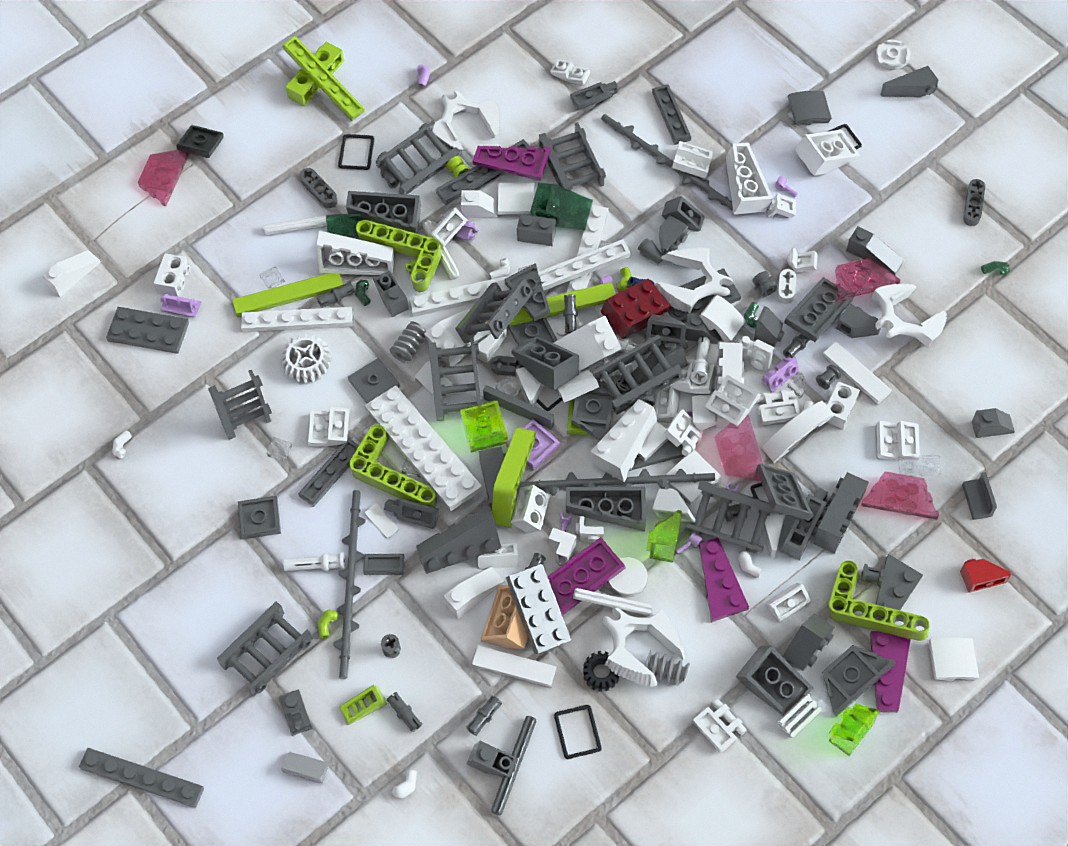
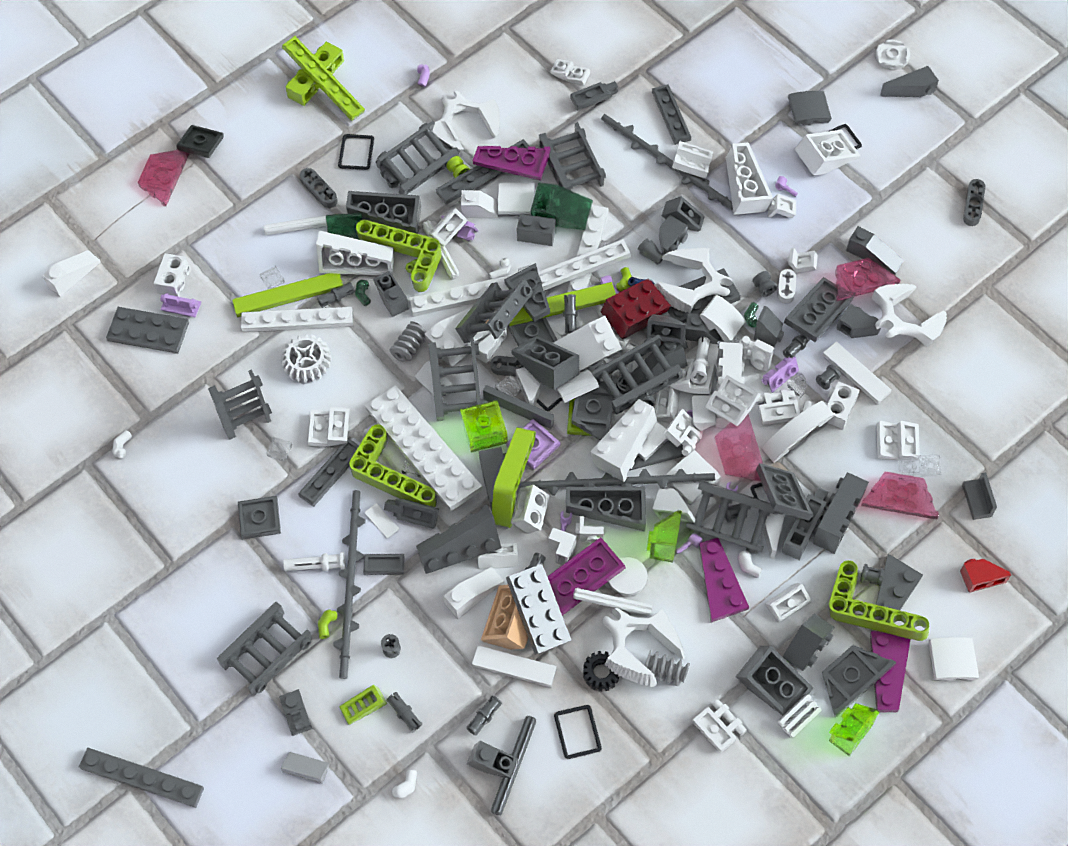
(373, 380): dark grey plate -> none
(992, 423): dark grey slope -> none
(996, 265): clear green arm -> none

